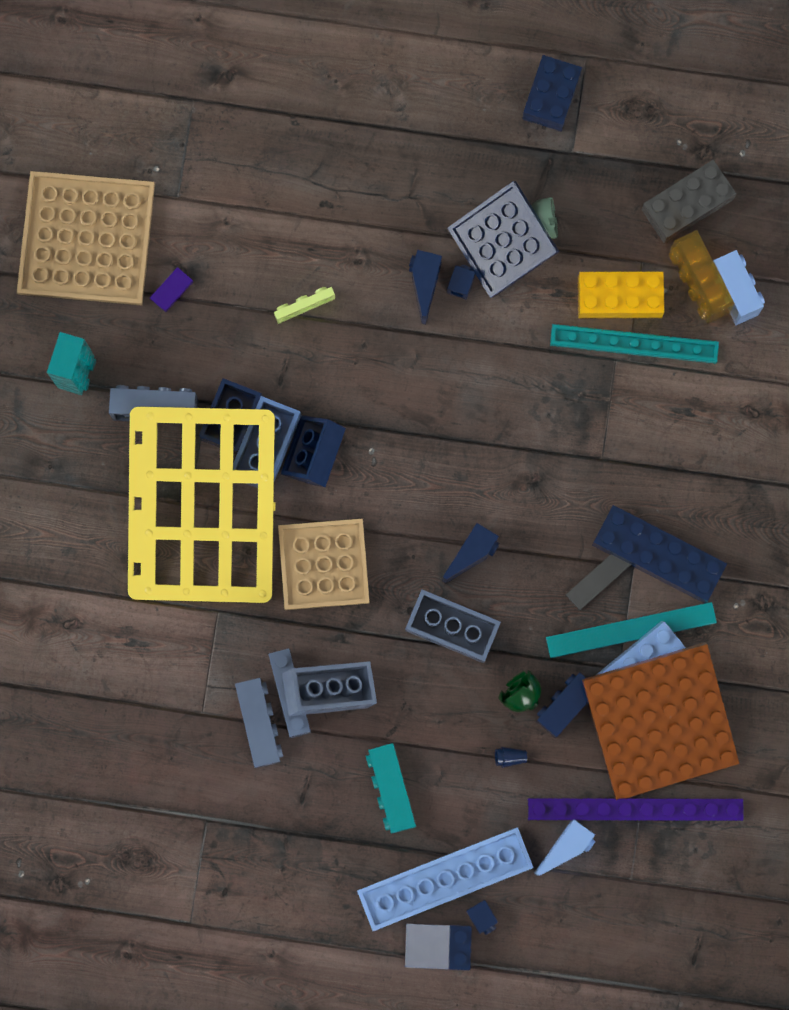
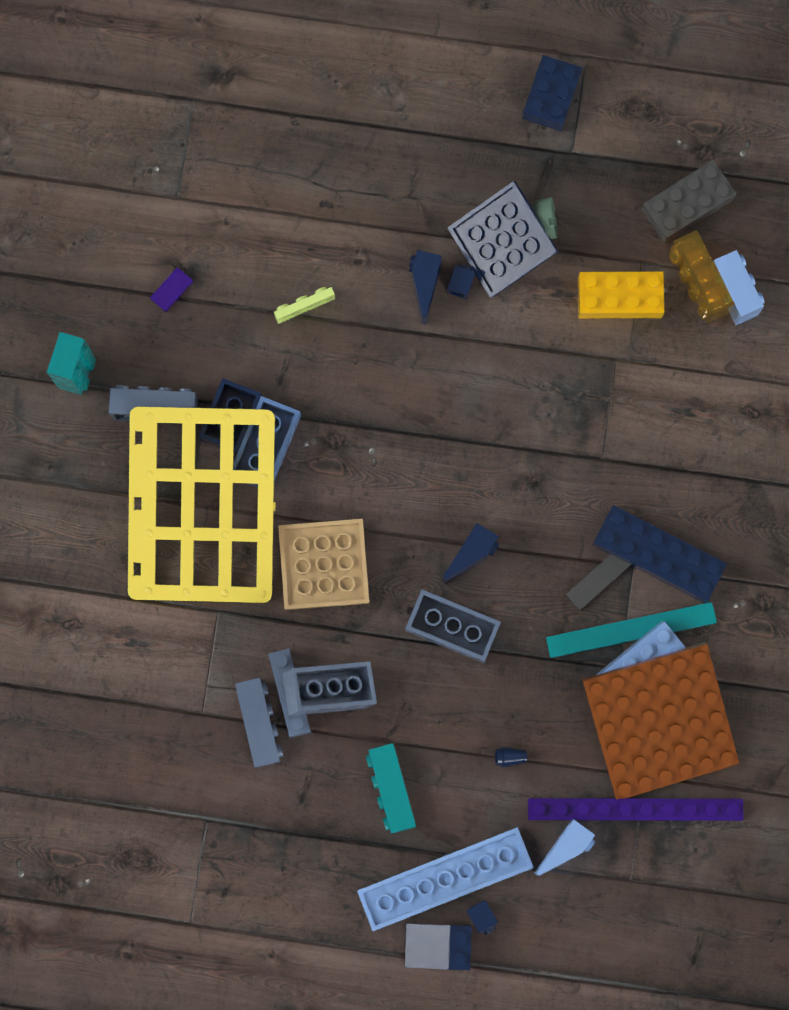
(86, 238): tan plate -> none
(313, 450): dark blue slope -> none
(522, 692): dark green cylinder -> none
(565, 706): dark blue brick -> none
(634, 343): teal tile -> none

